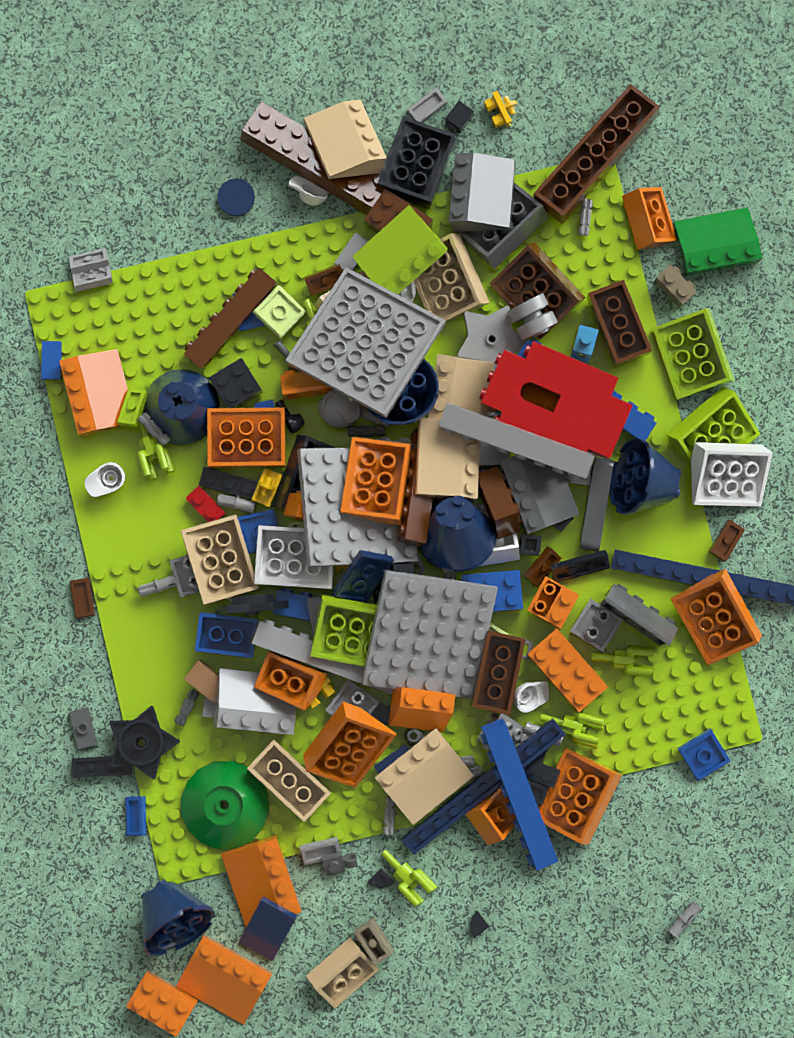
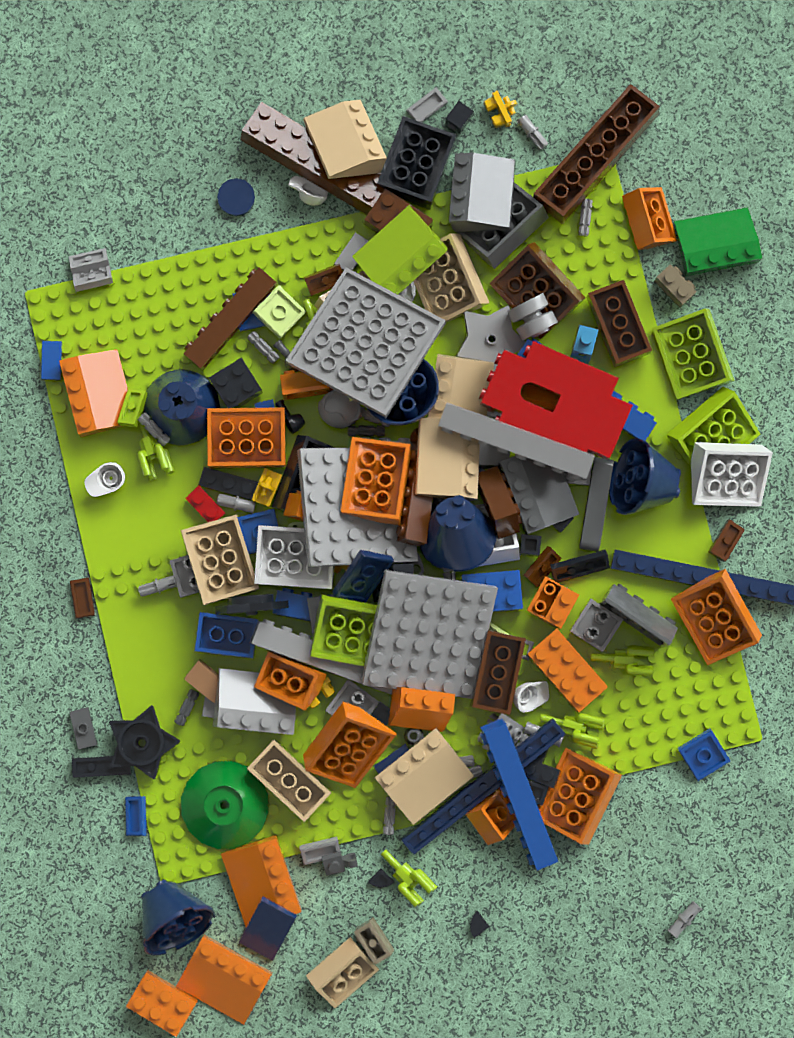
(263, 347): none -> light grey axle
(532, 132): none -> light grey axle

